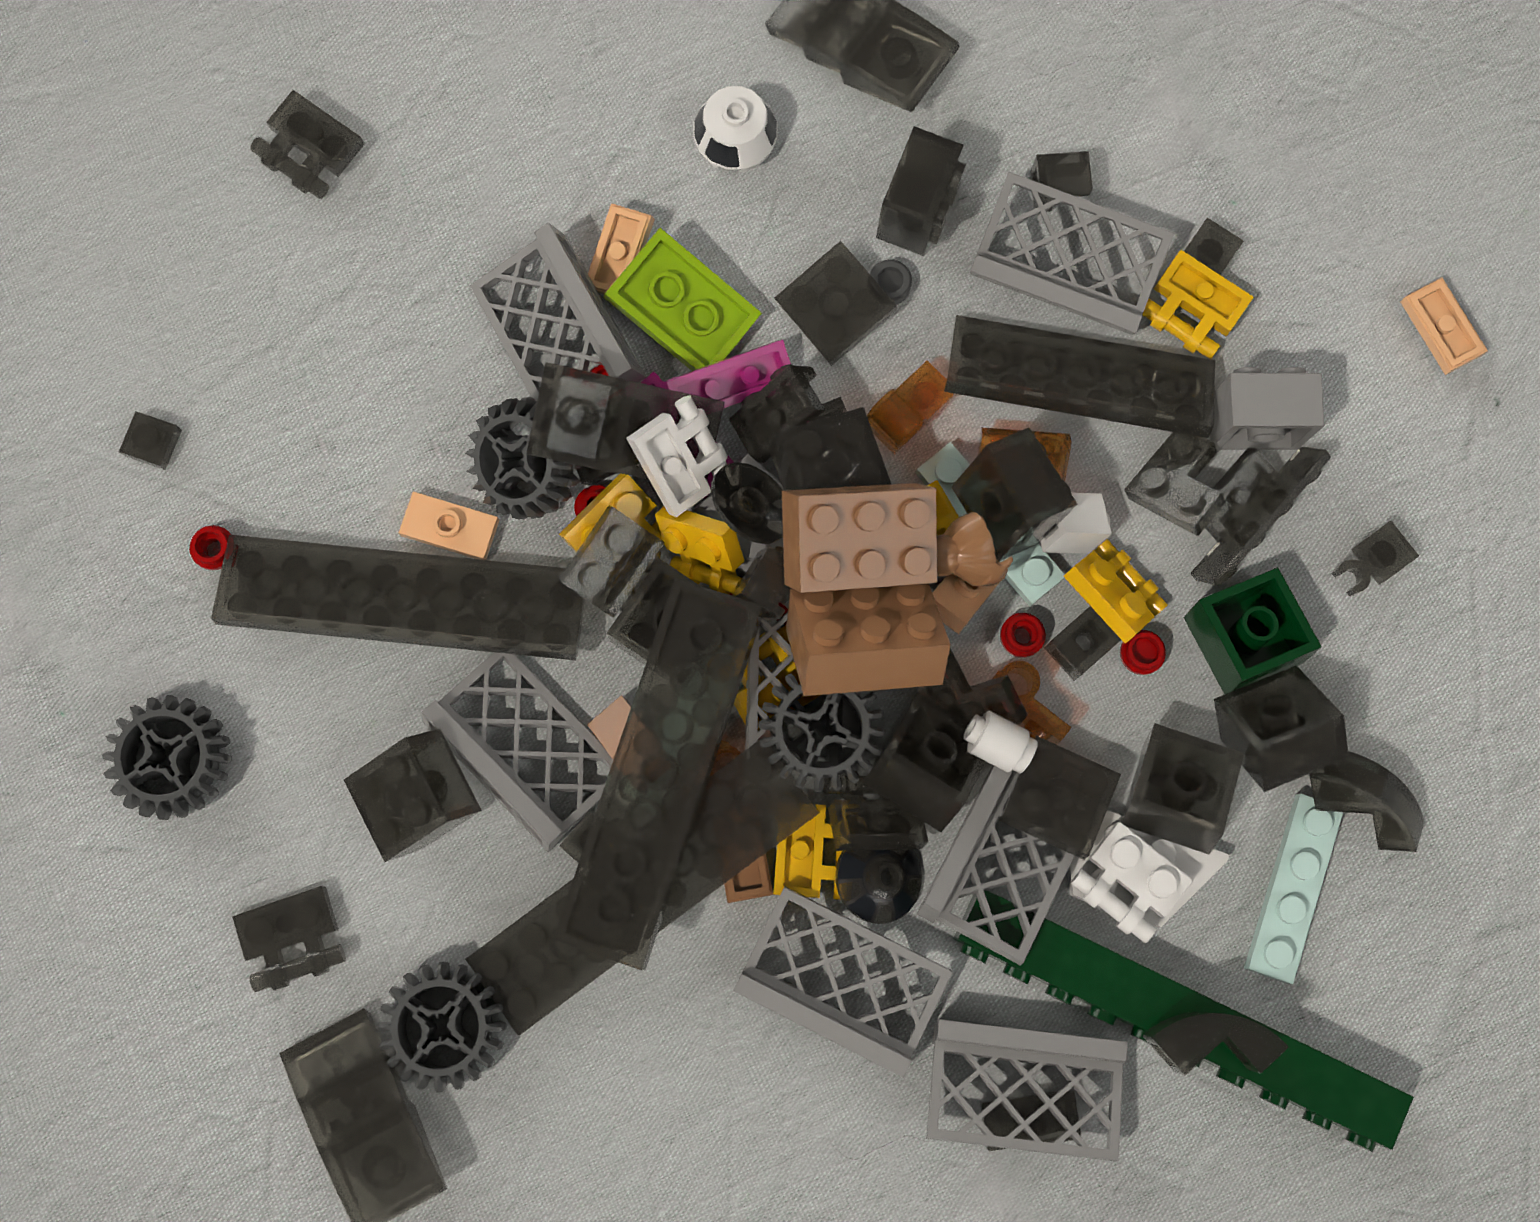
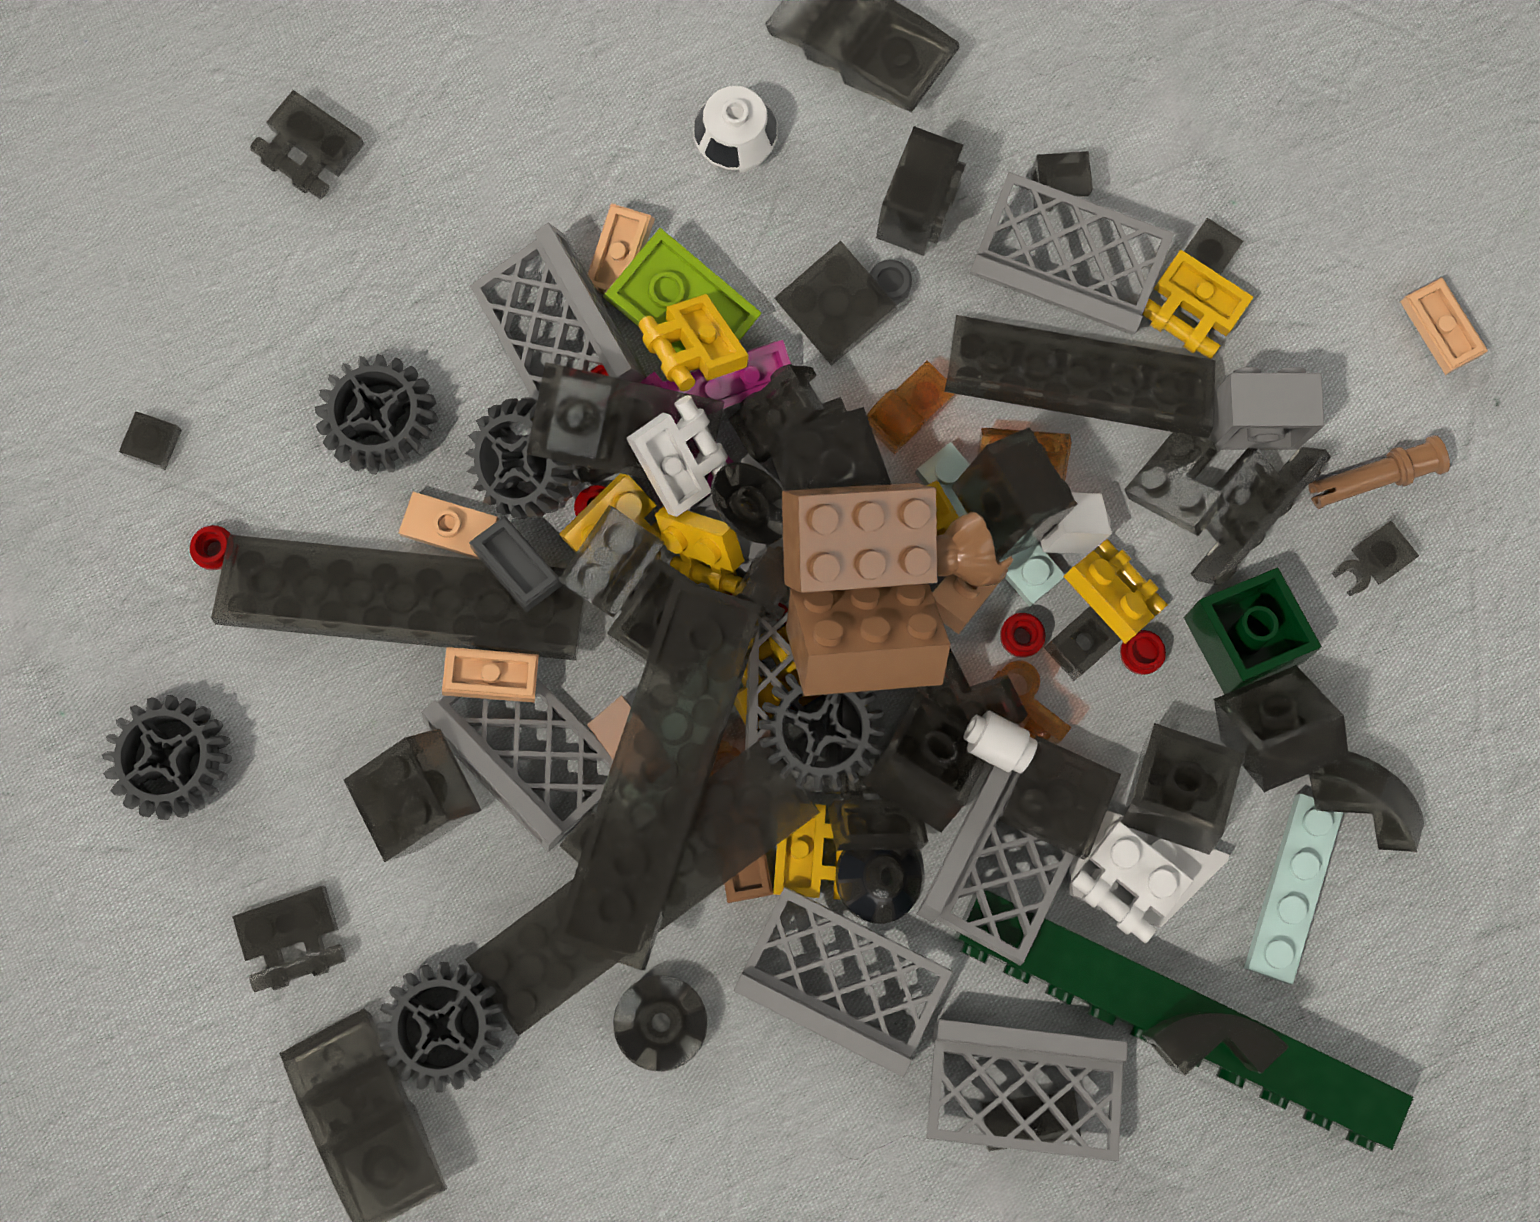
(361, 422): none -> dark grey gear
(490, 674): none -> light nougat plate
(515, 564): none -> dark grey tile
(654, 1048): none -> clear smoke dish
(705, 336): none -> yellow plate
(1398, 467): none -> medium nougat pin

